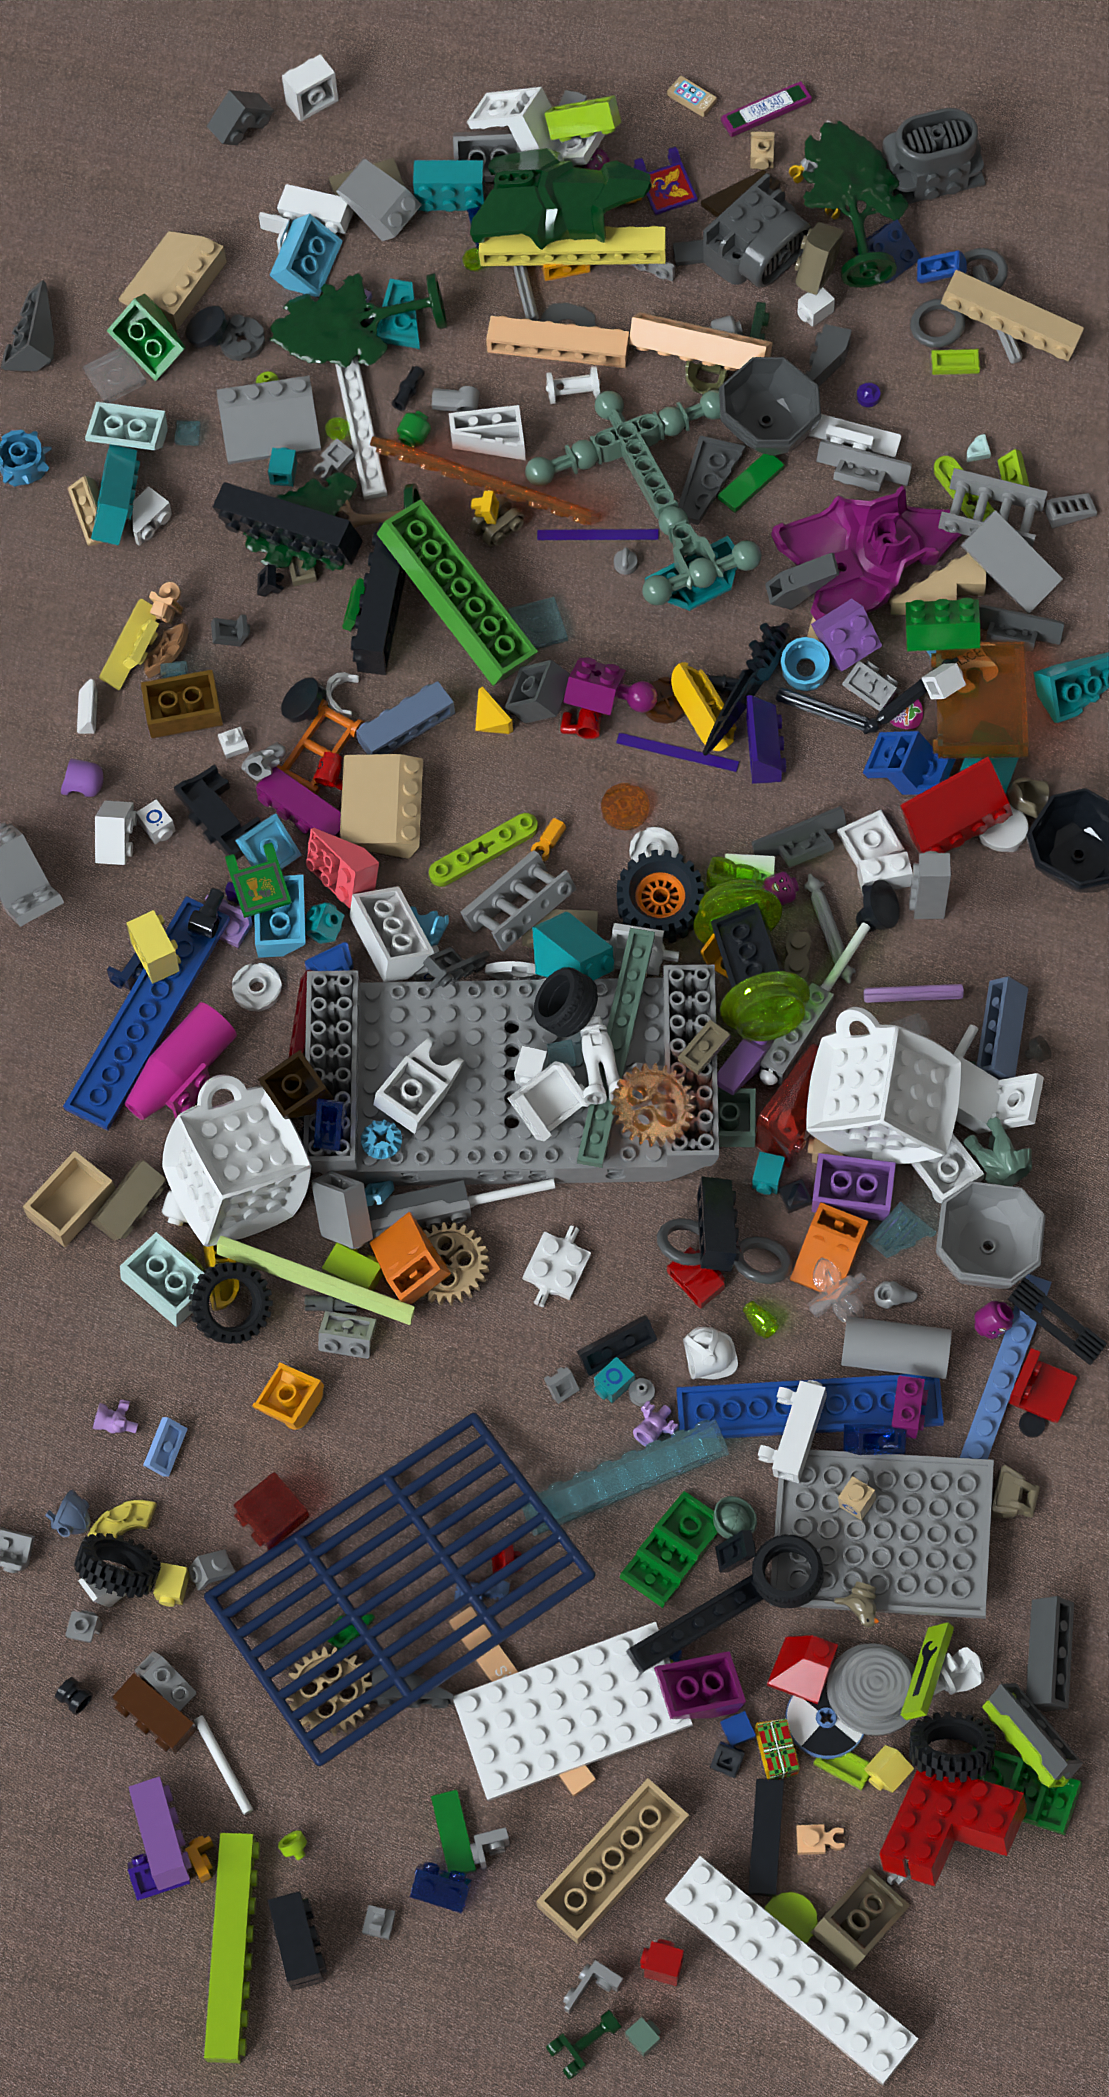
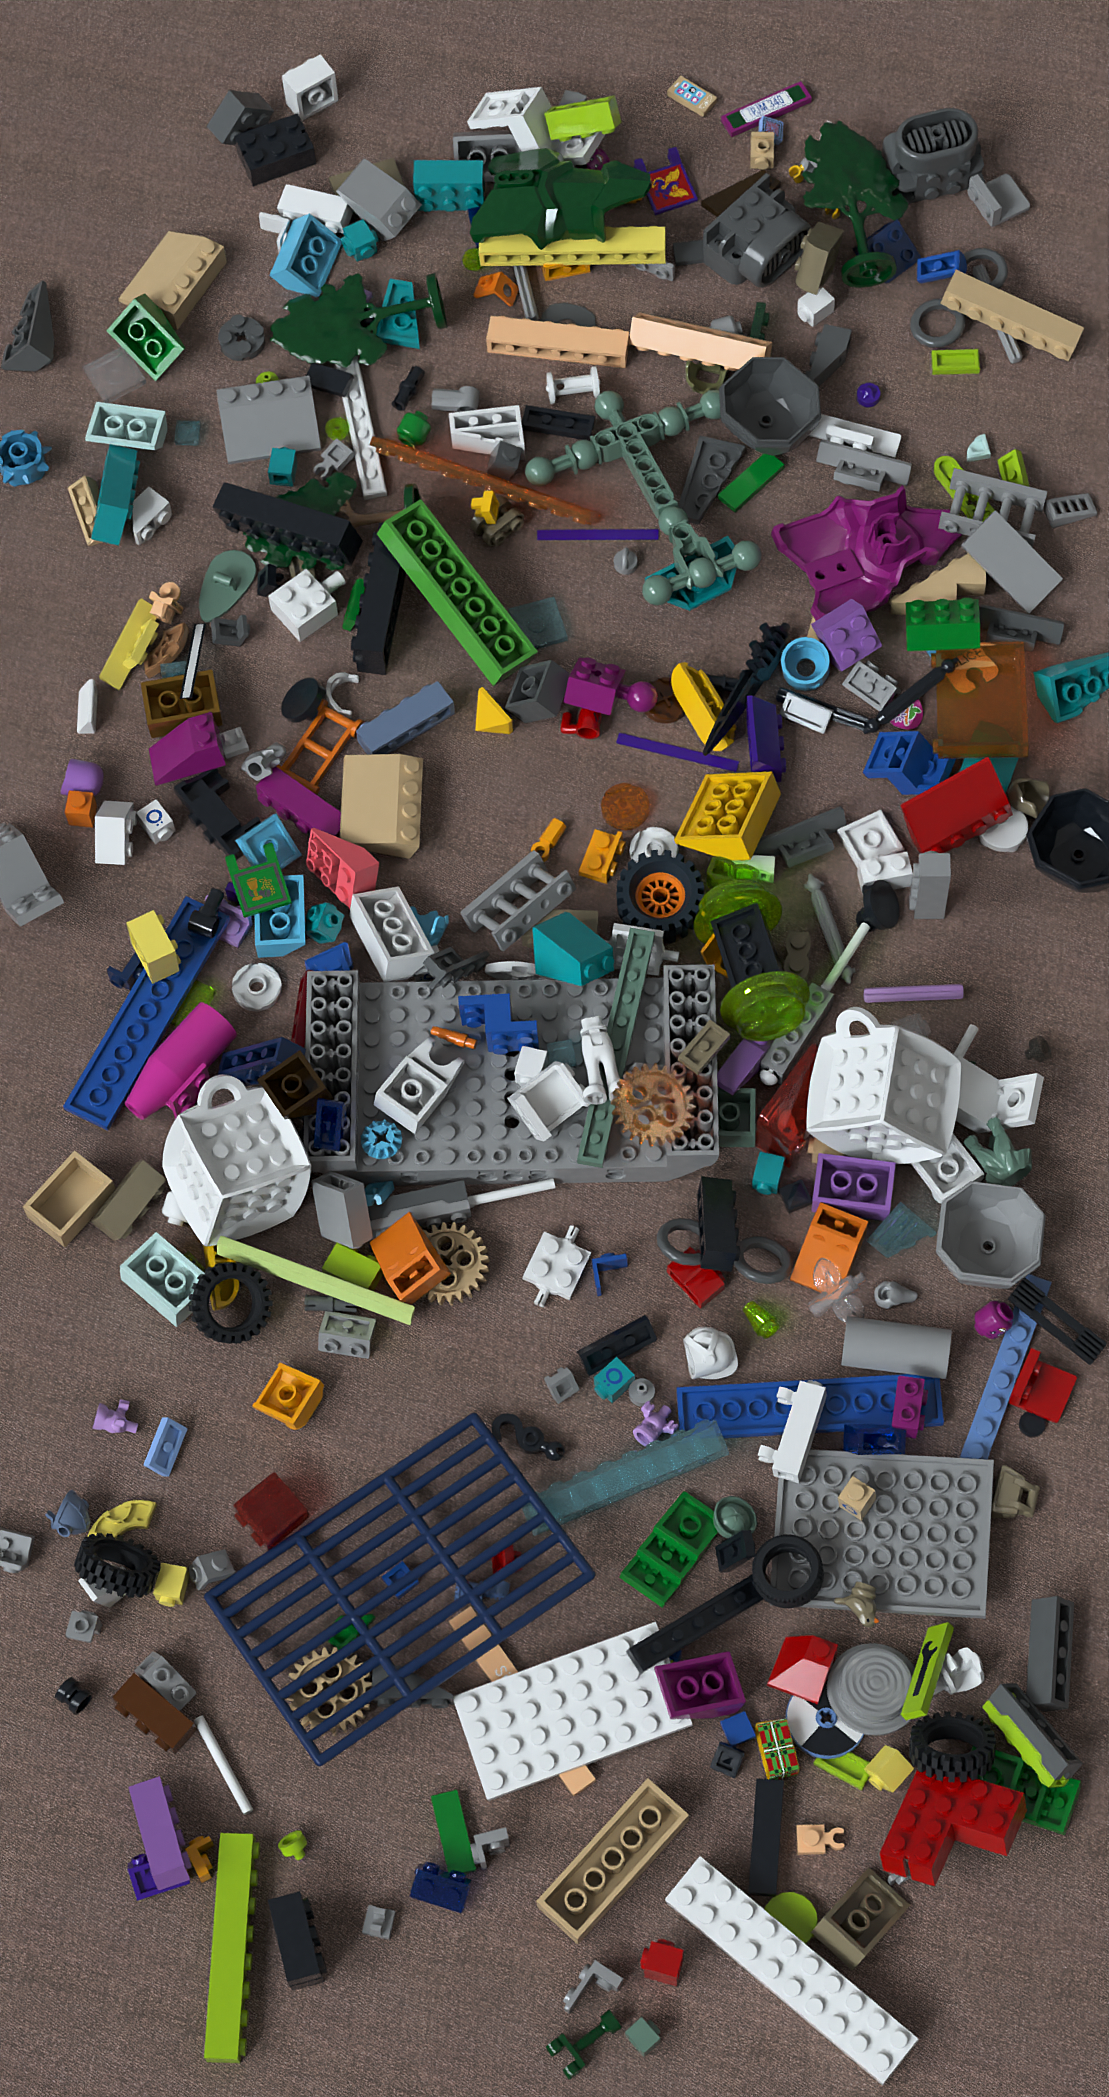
(80, 808): none -> orange brick
(187, 750): none -> magenta slope
(192, 661): none -> sticker
(198, 993): none -> clear neon green tile
(207, 327): black tile -> none
(225, 583): none -> sand green shield
(256, 1060): none -> dark blue brick
(275, 149): none -> black piece
(306, 603): none -> white brick
(329, 770): red piece -> none
(330, 379): none -> black tile
(359, 240): none -> teal brick
(395, 1574): none -> blue tile
(459, 1039): none -> orange animal
(463, 862): lime piece -> none
(494, 284): none -> orange bracket
(500, 1030): none -> blue bracket
(504, 460): none -> dark grey brick
(529, 1439): none -> black piece
(558, 422): none -> black plate
(565, 1002): black tyre -> none
(601, 856): none -> light orange bracket
(607, 1262): none -> blue bracket
(729, 814): none -> yellow slope
(771, 125): none -> light blue tile
(782, 886): magenta head -> none
(801, 581): dark grey slope -> none
(806, 712): none -> tile
(943, 681): white brick -> none
(997, 199): none -> light grey bracket
(1002, 1027): sand blue brick -> none

